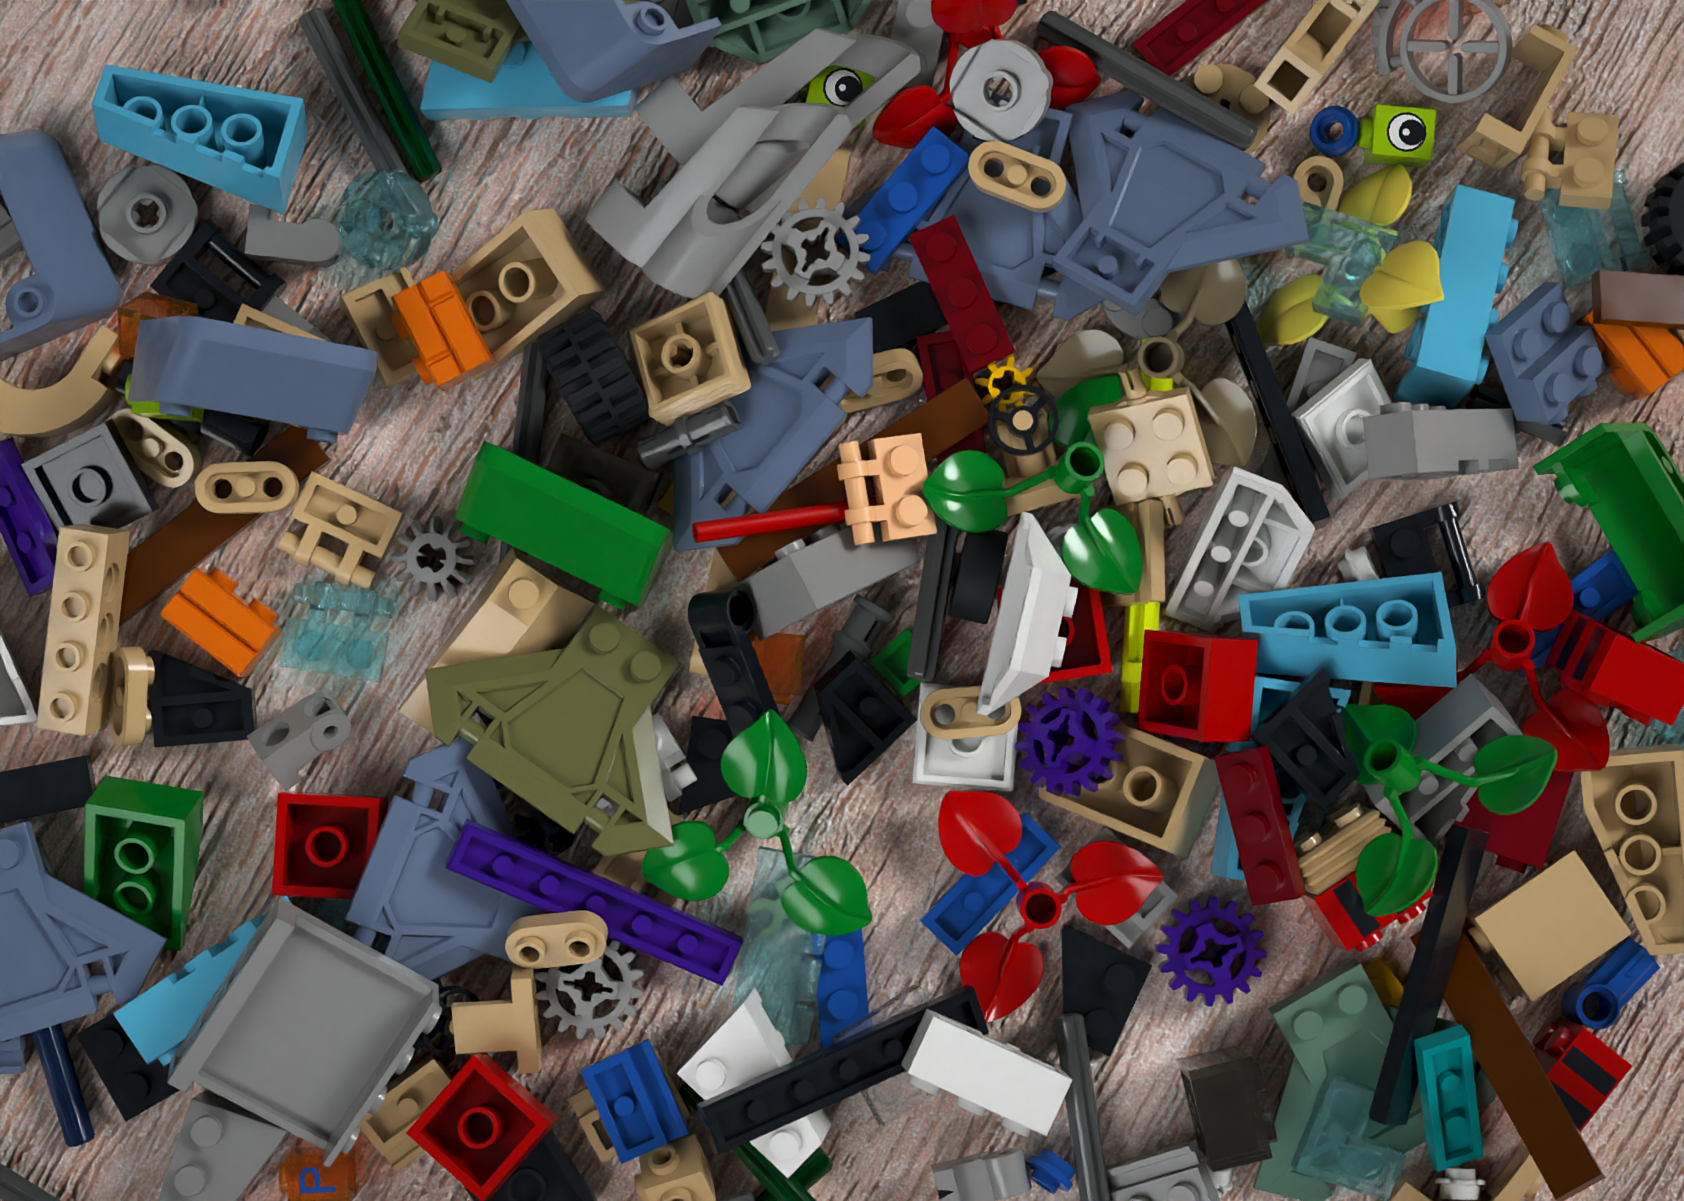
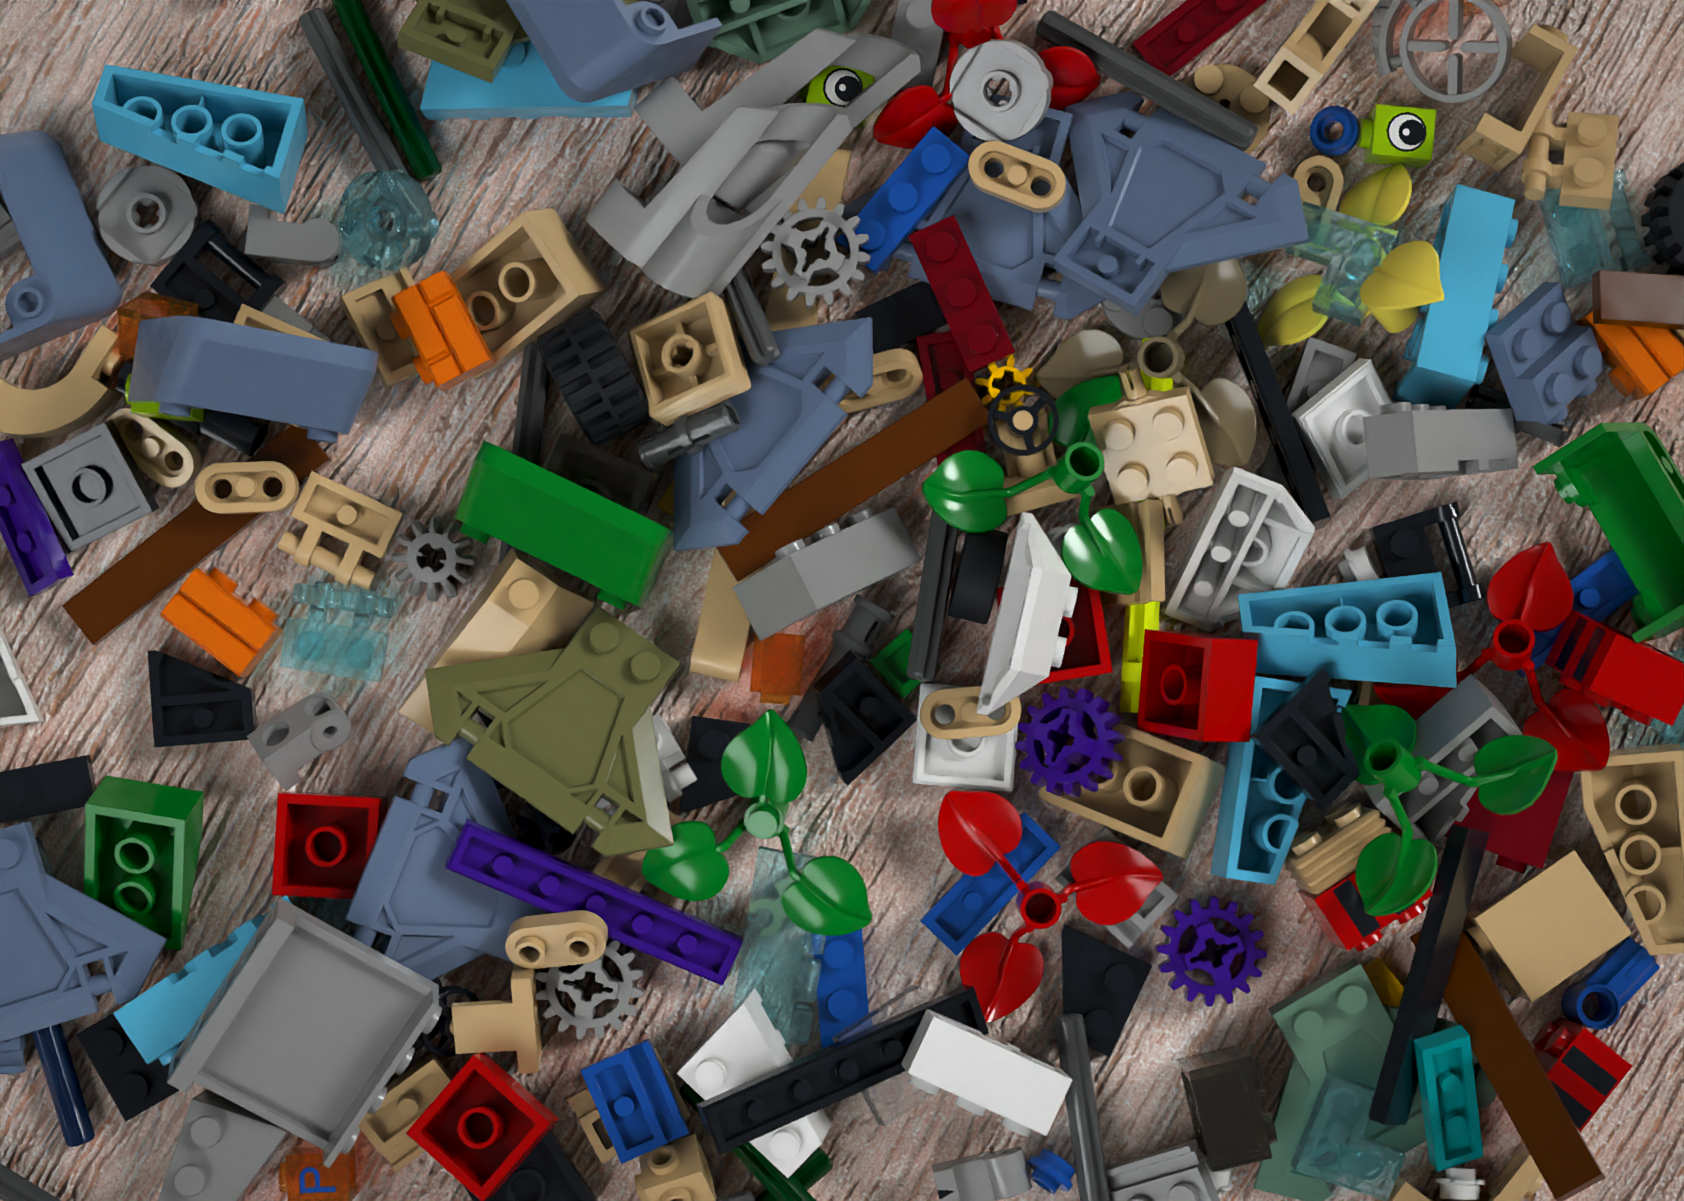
(82, 628): tan brick -> none
(129, 711): tan plate -> none
(721, 631): black plate -> none
(771, 521): red piece -> none
(897, 476): light nougat plate -> none
(1260, 825): dark red plate -> none

